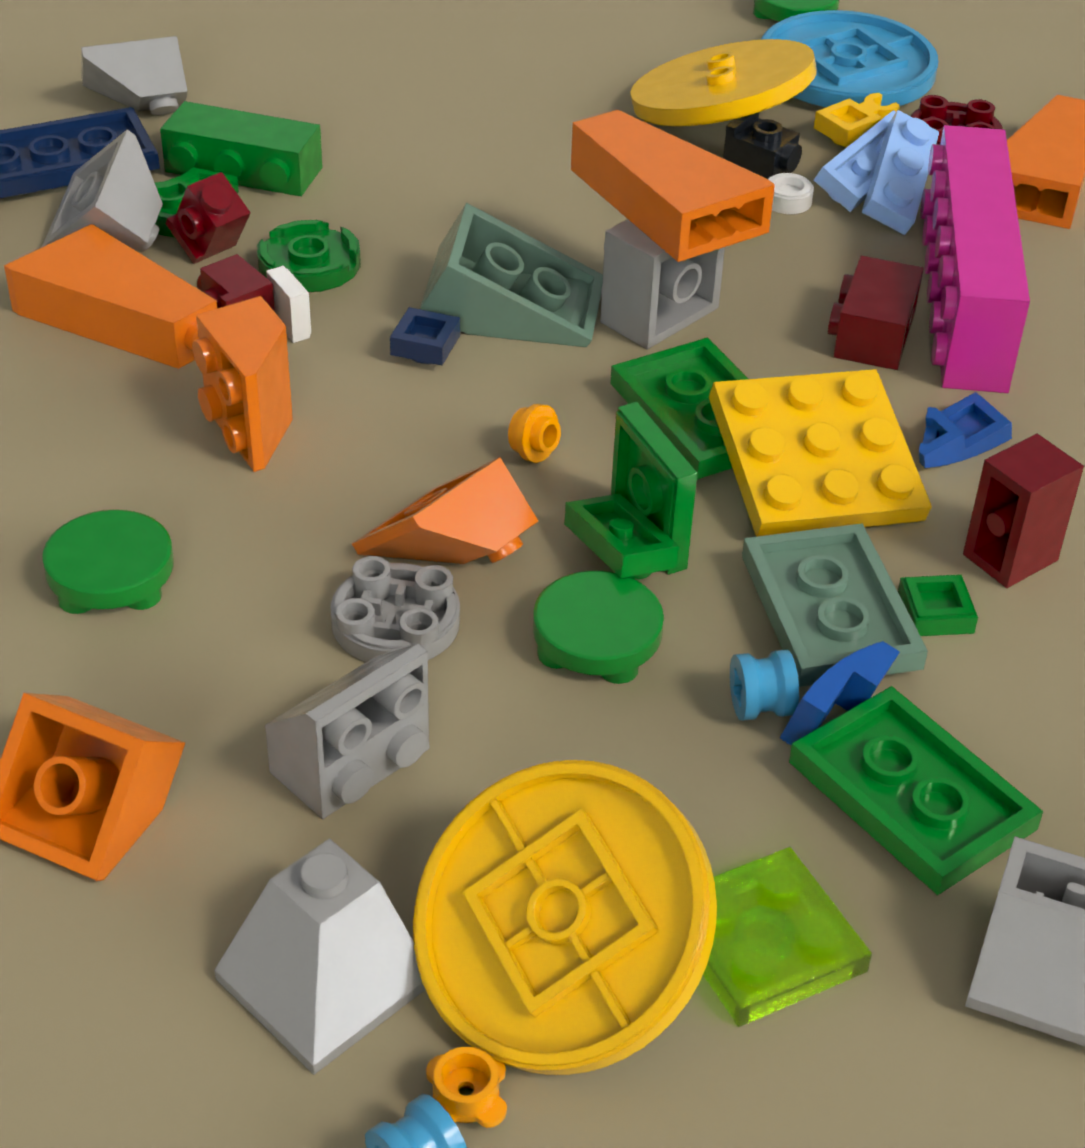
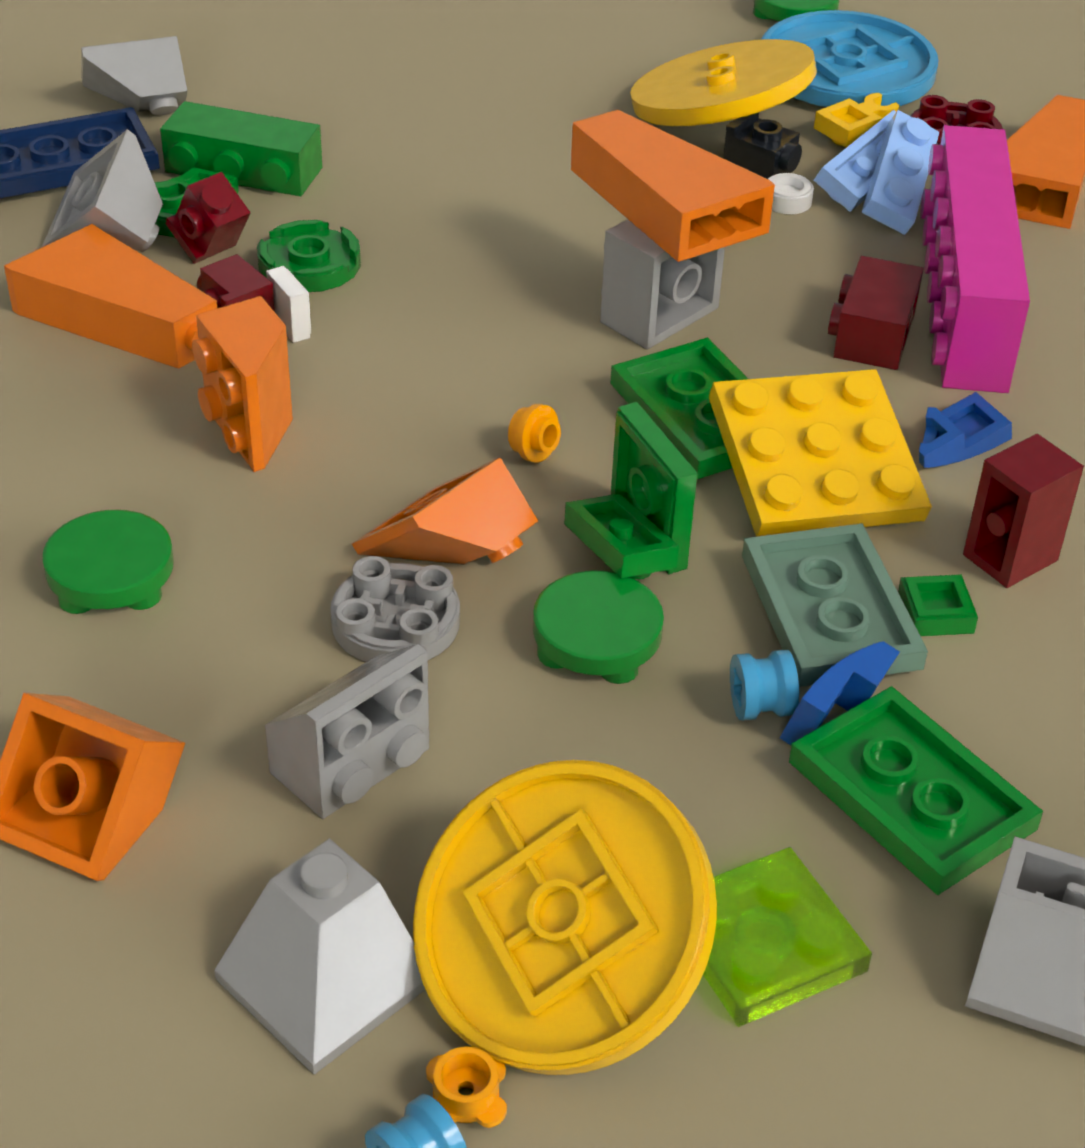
(425, 336): dark blue plate -> none
(511, 284): sand green slope -> none

